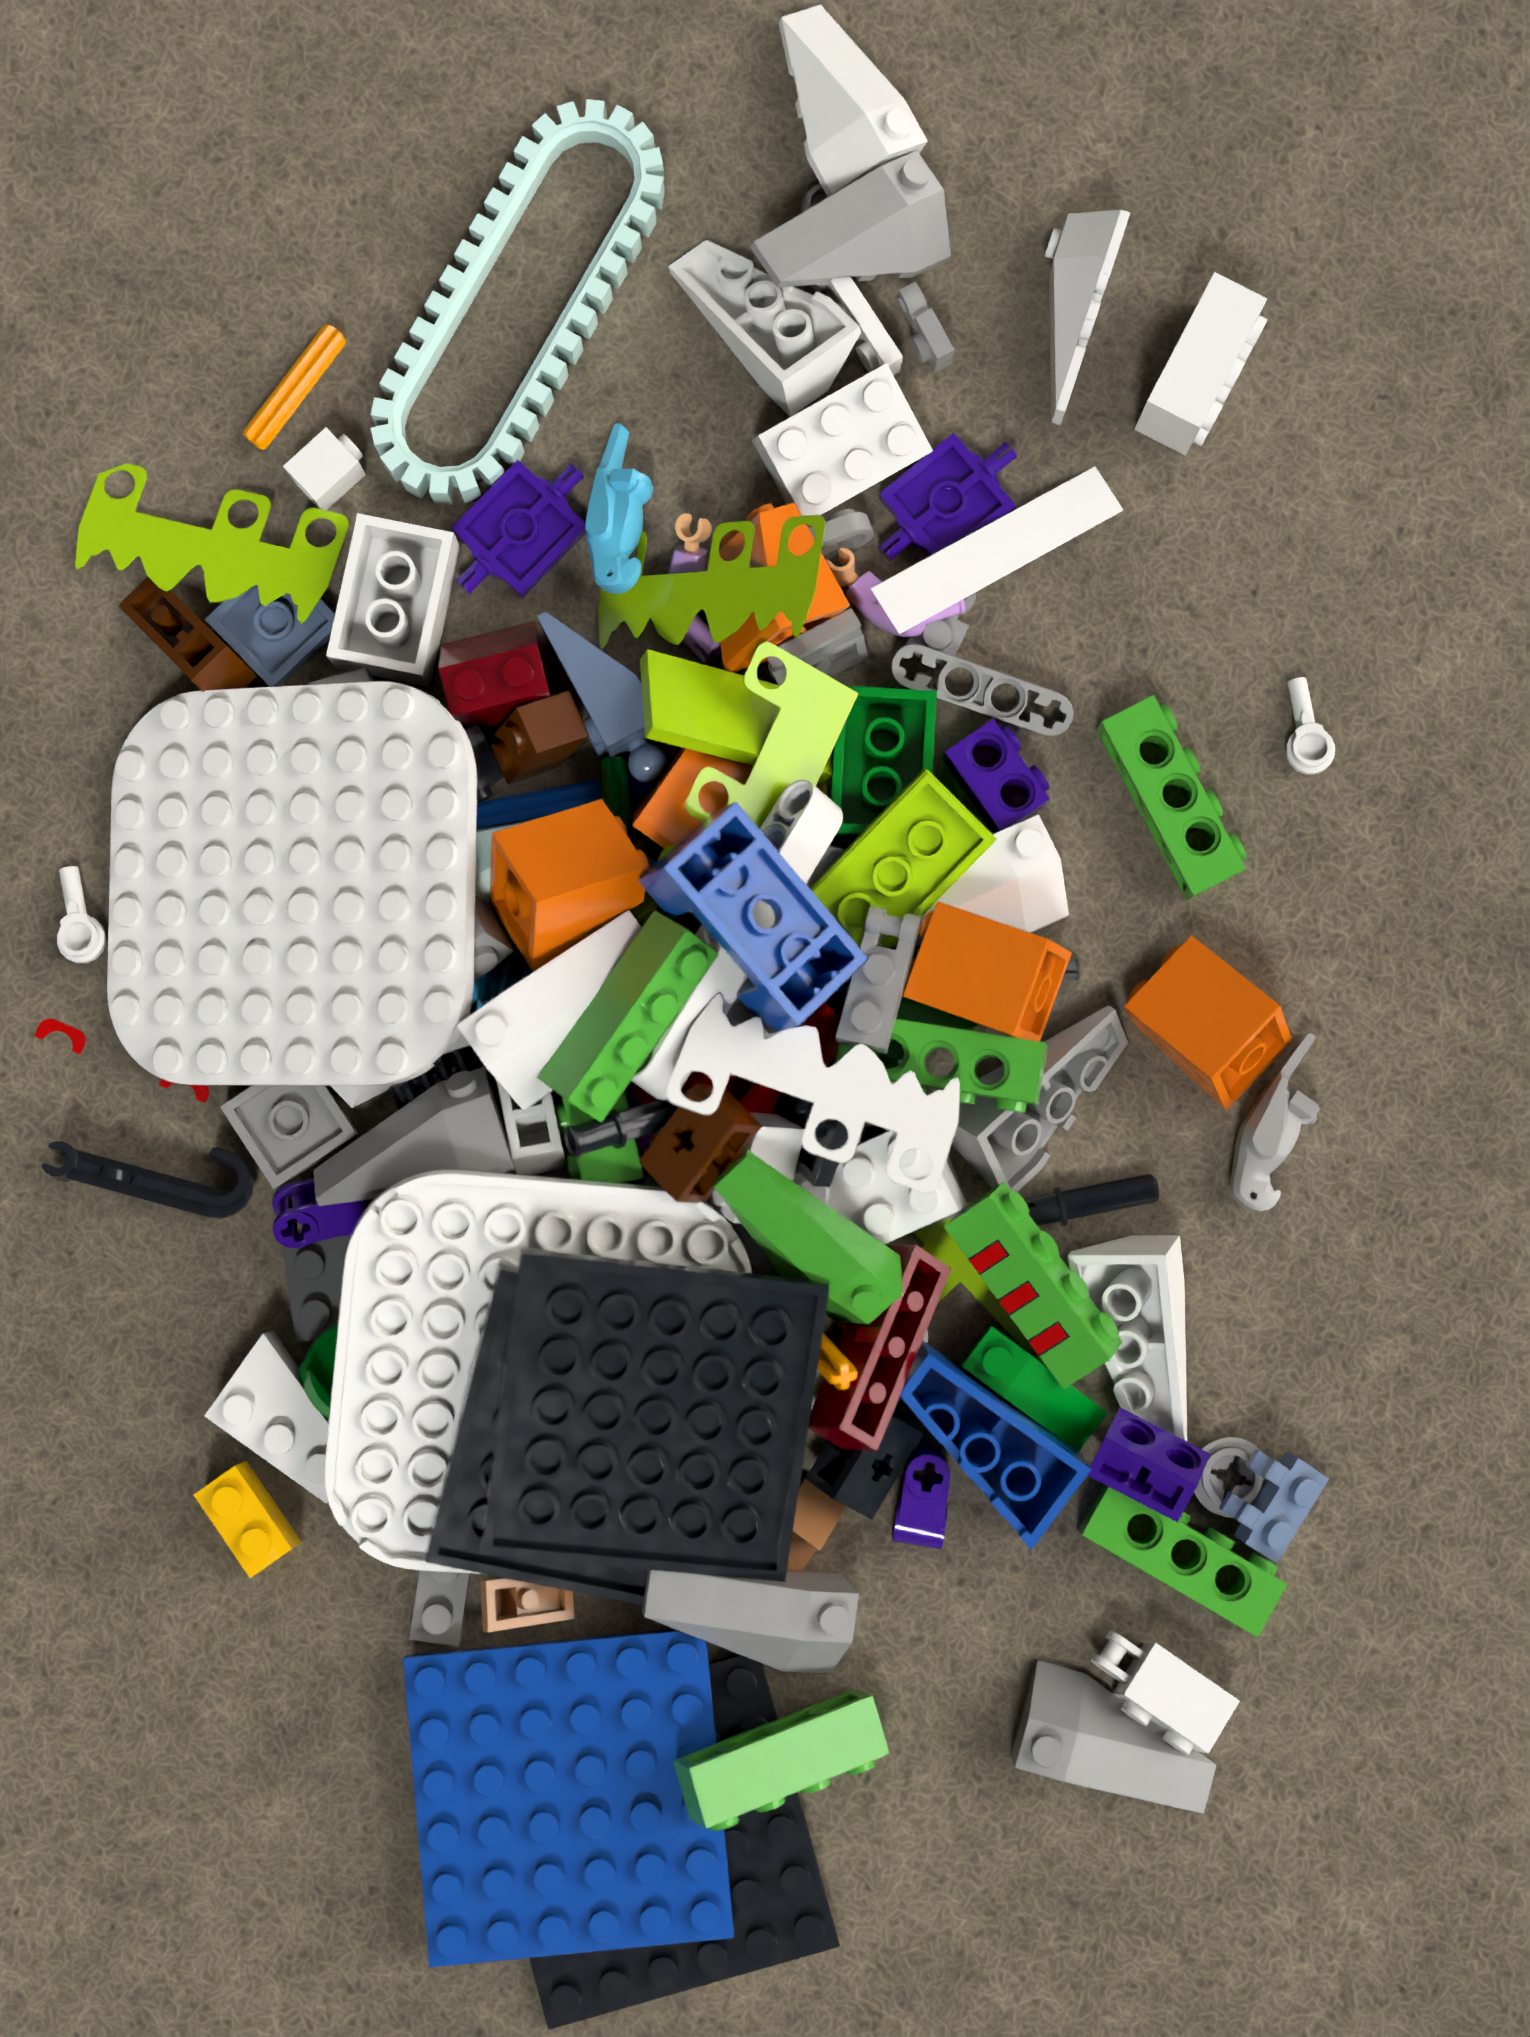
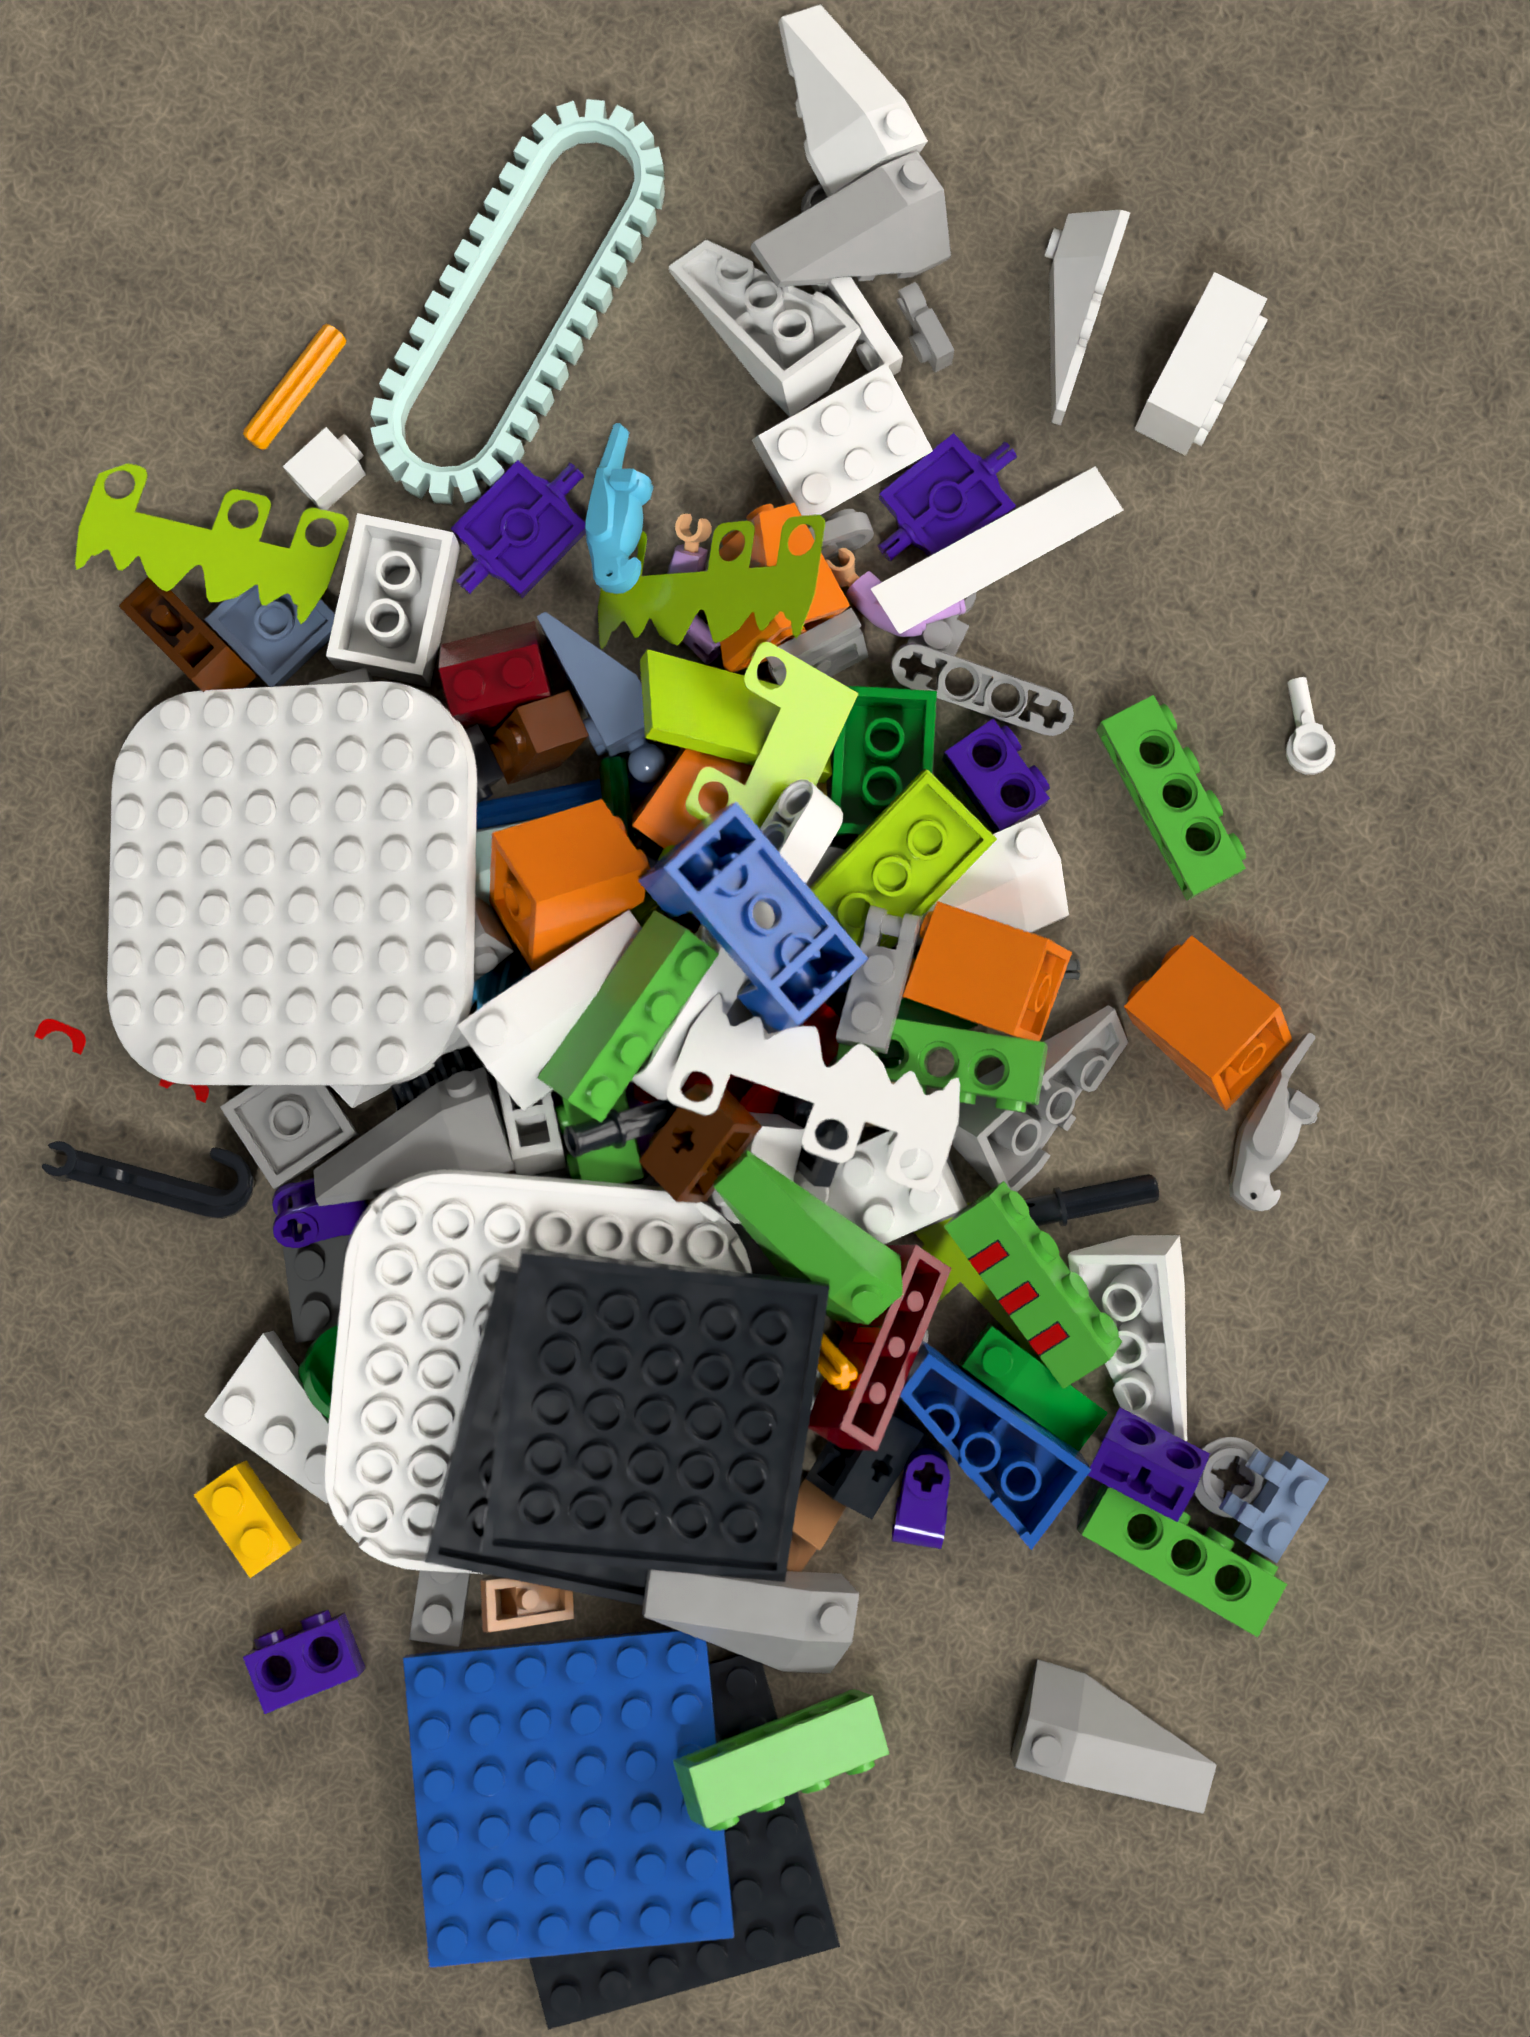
(80, 936): white plate -> none
(308, 1670): none -> dark purple brick
(1167, 1693): white brick -> none

